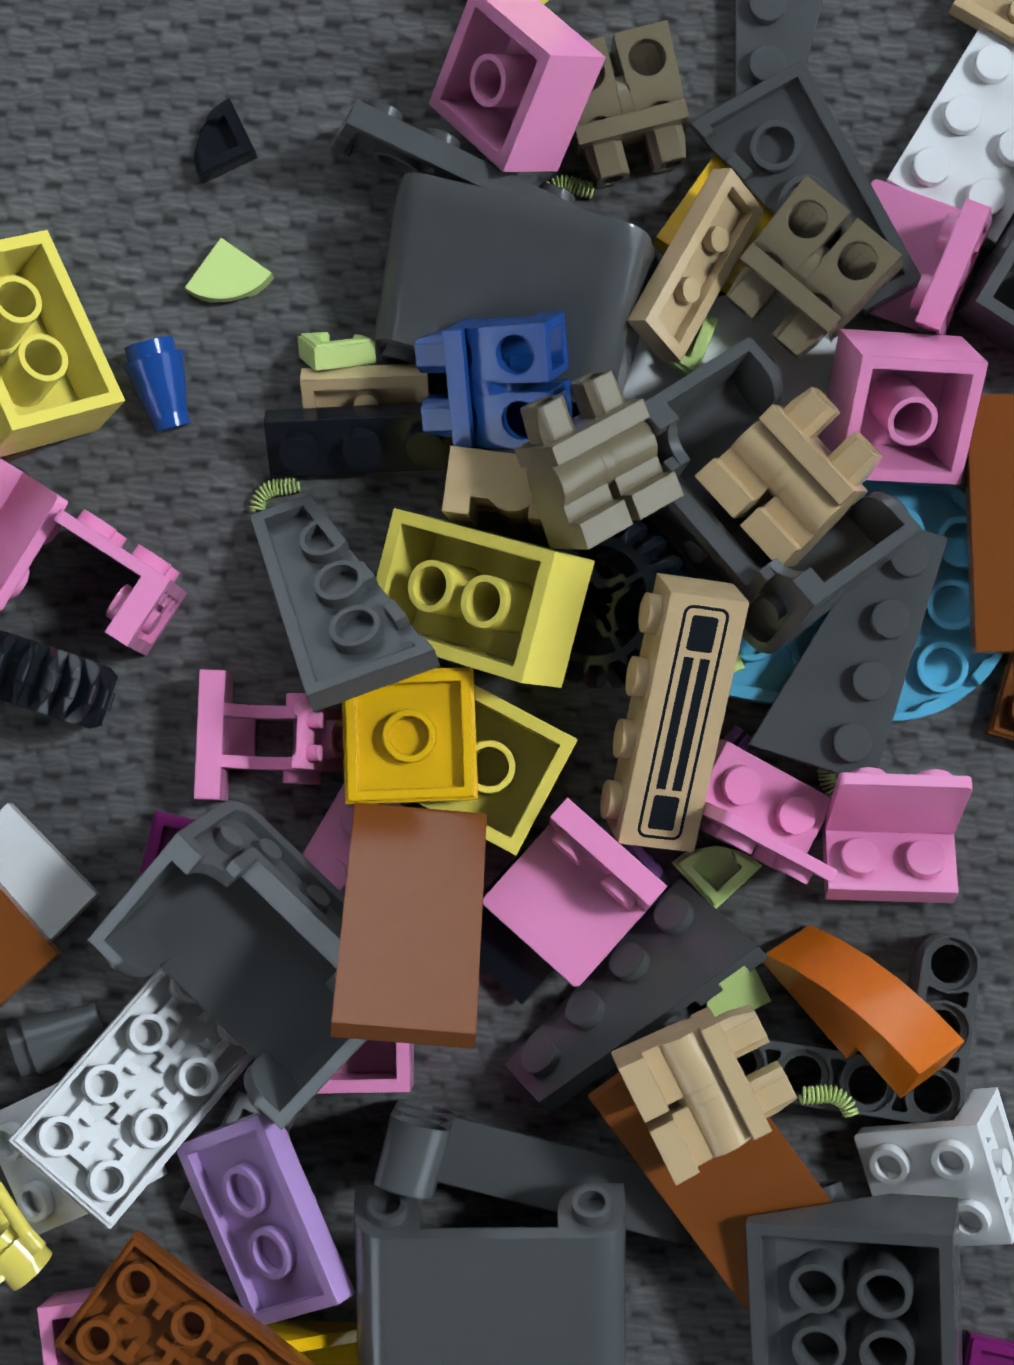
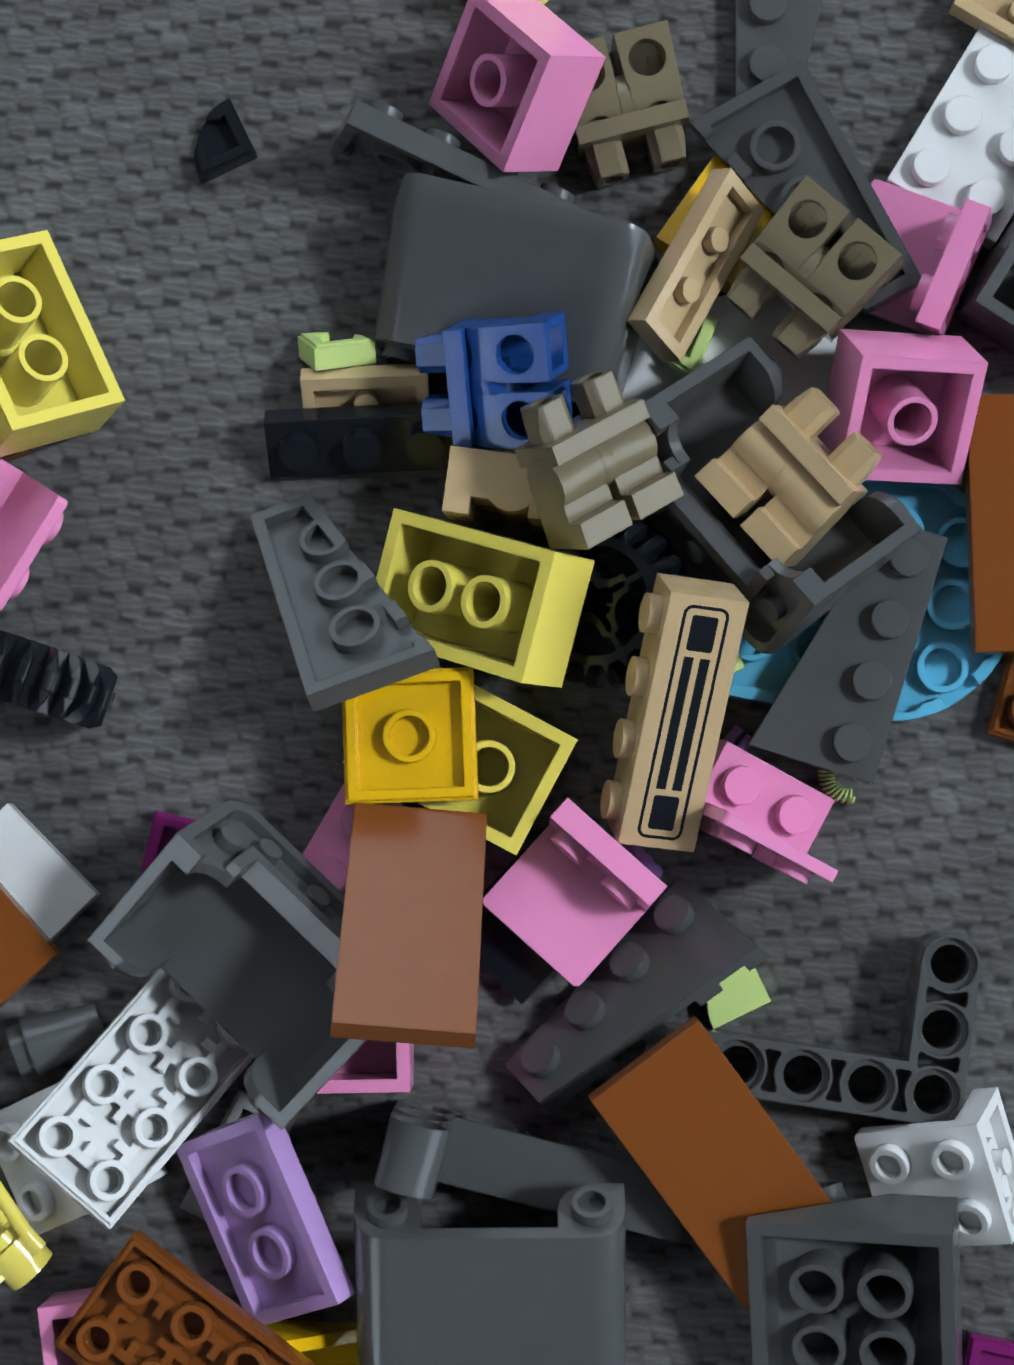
(136, 611): bright pink bracket -> none
(159, 380): blue cone -> none
(228, 276): yellowish green tile -> none
(229, 738): bright pink tile -> none
(286, 481): yellowish green leg -> none
(574, 180): yellowish green leg -> none
(696, 1090): tan hips -> none
(716, 871): yellowish green tile -> none
(836, 1098): yellowish green leg -> none
(864, 1008): orange slope -> none
(894, 835): bright pink bracket -> none

